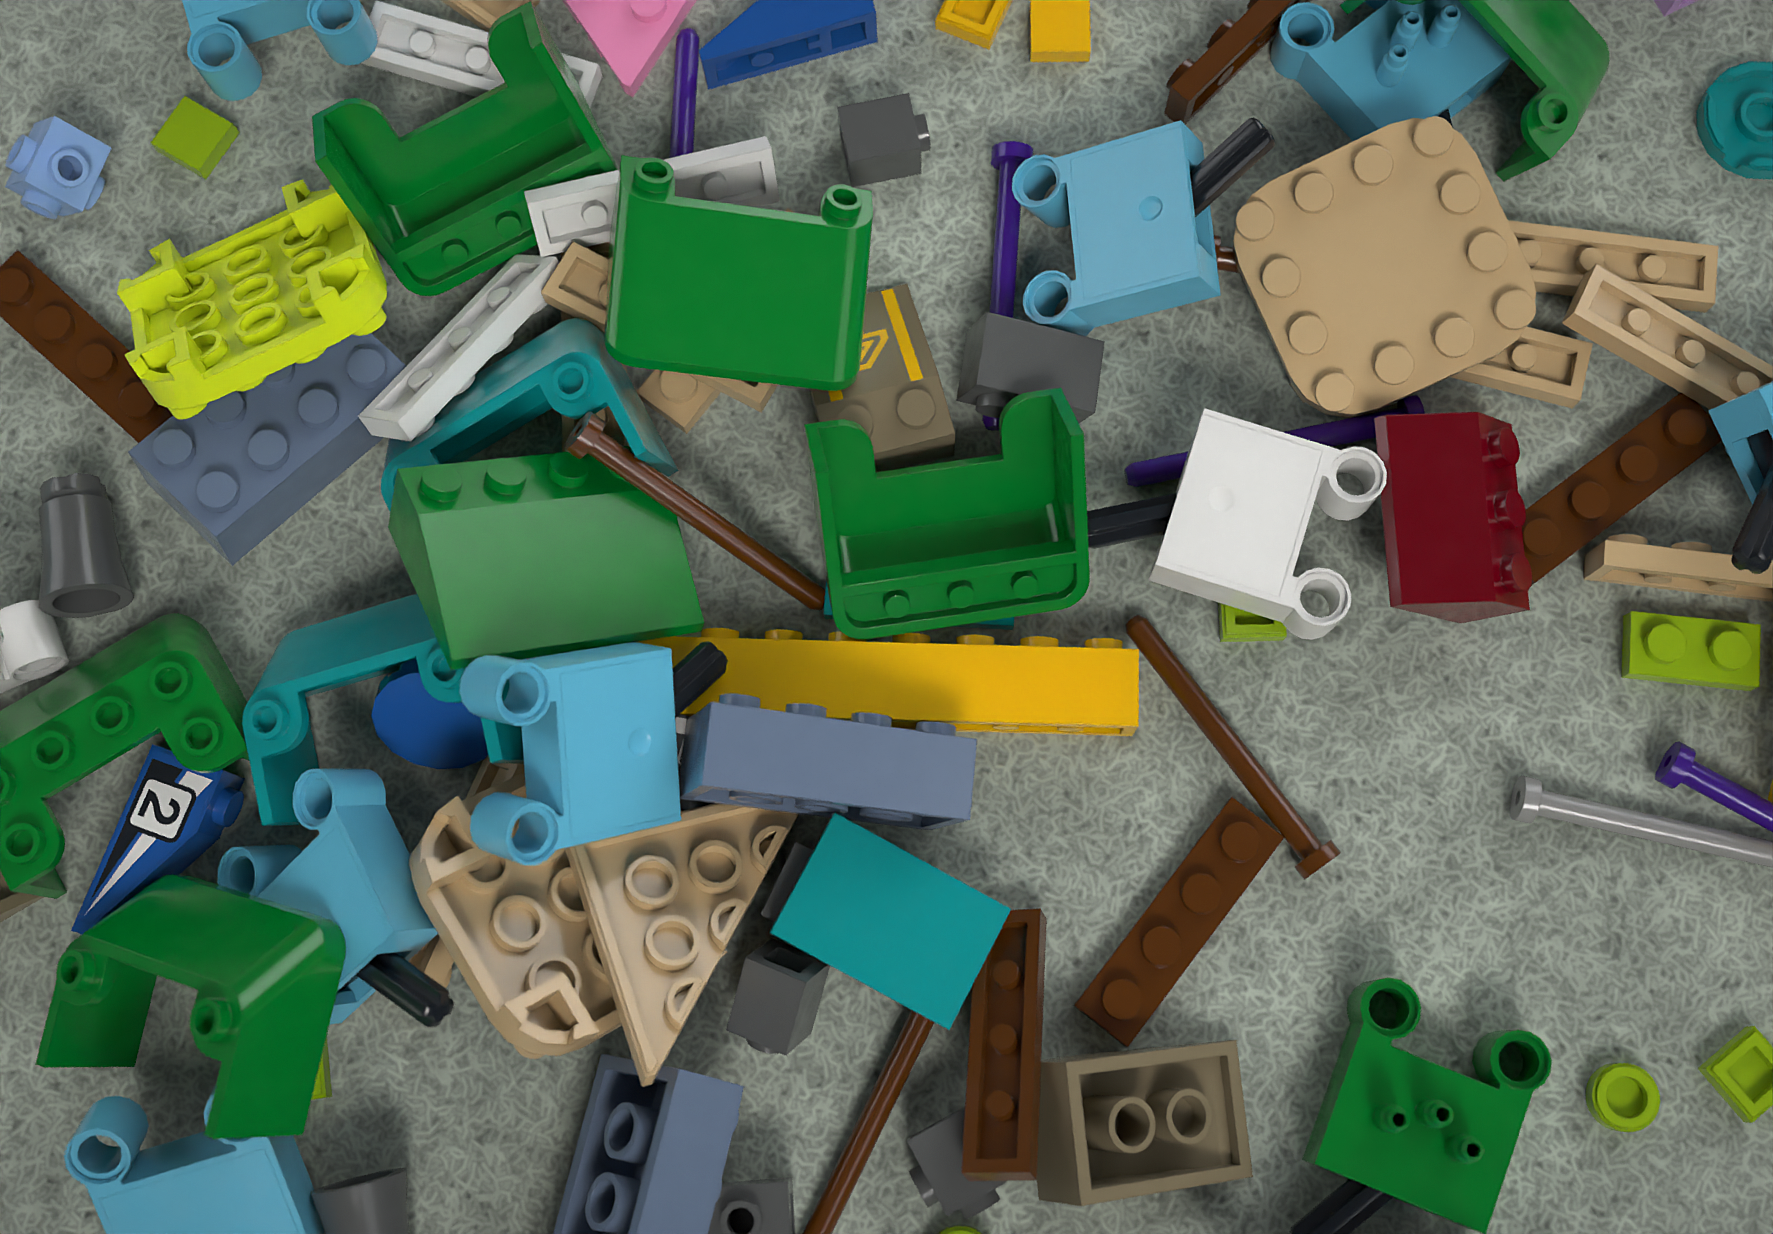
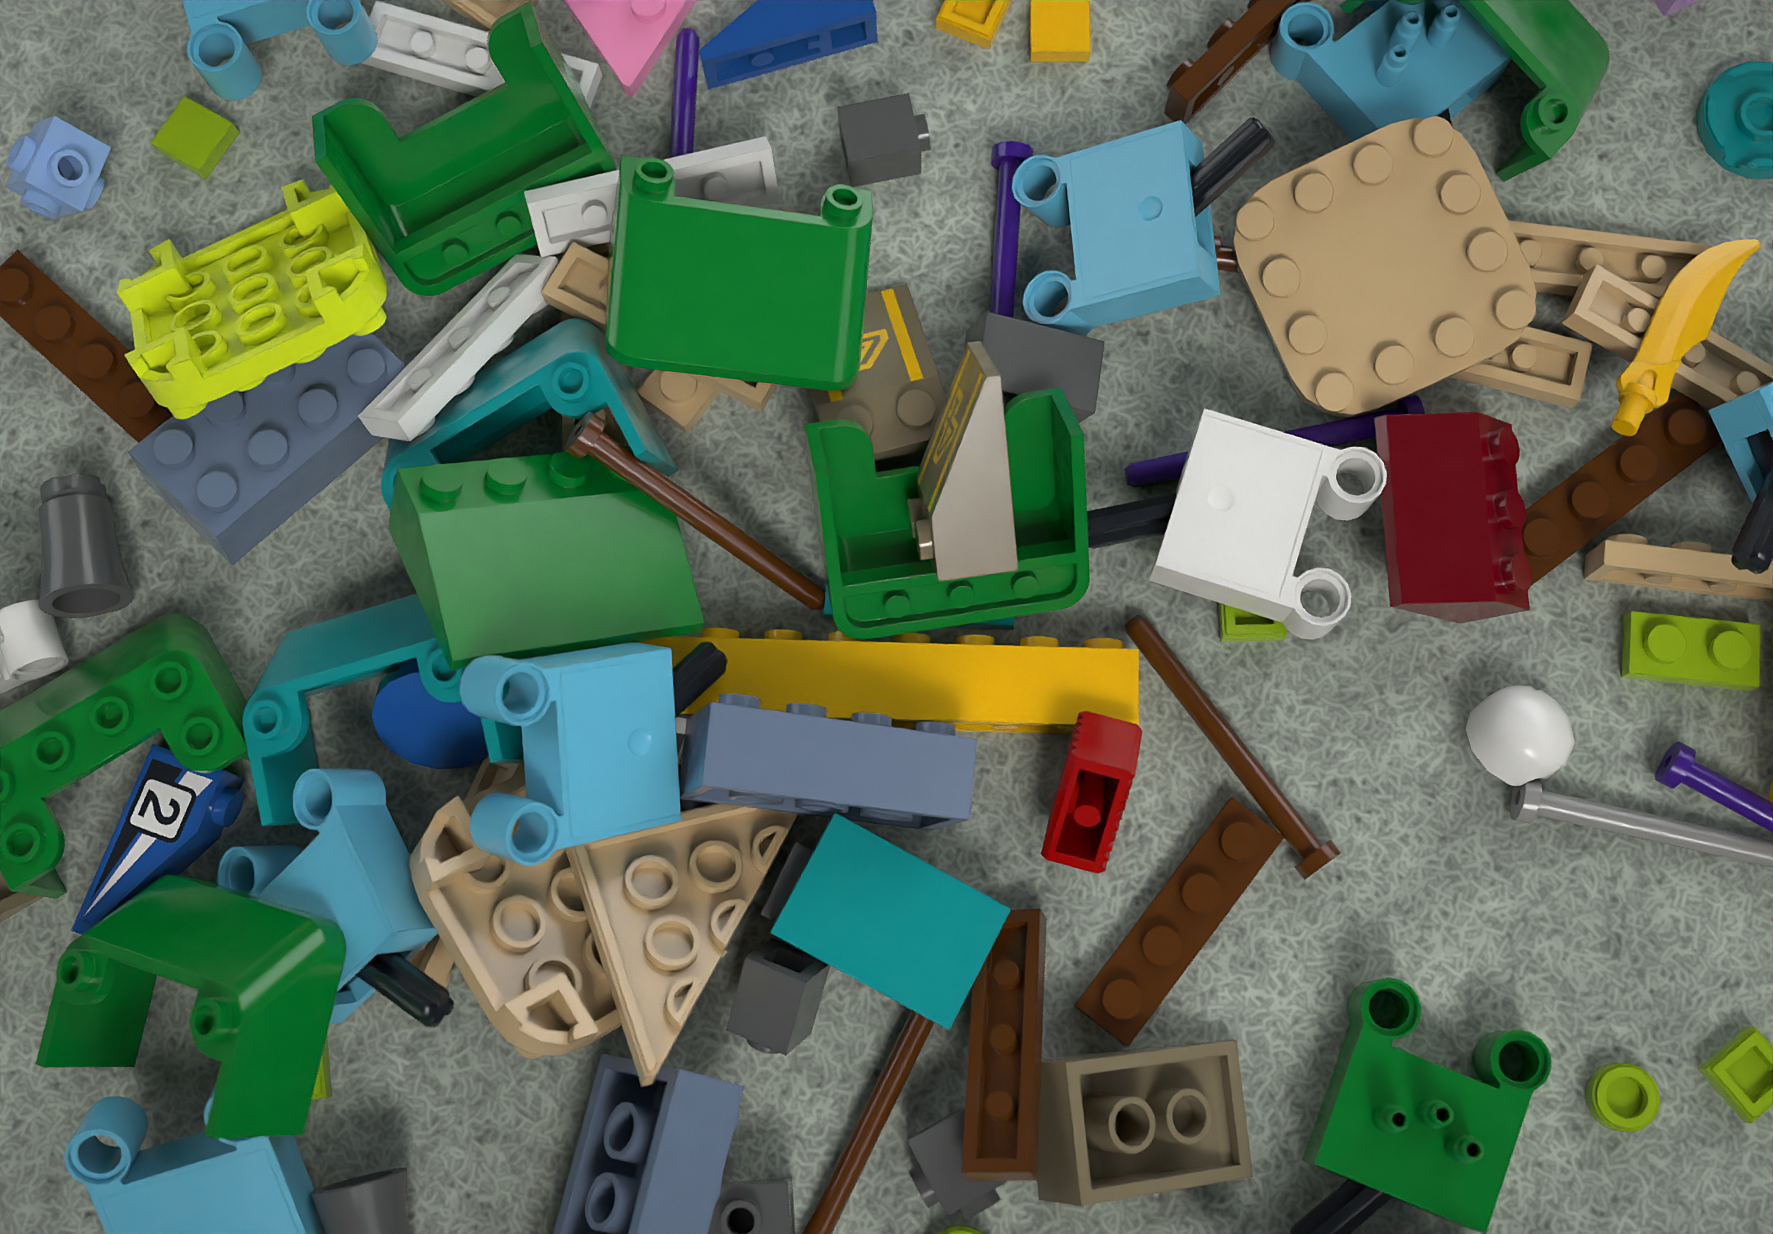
(964, 479): none -> dark tan slope
(1092, 792): none -> red brick
(1520, 734): none -> white hair
(1676, 326): none -> yellow sword

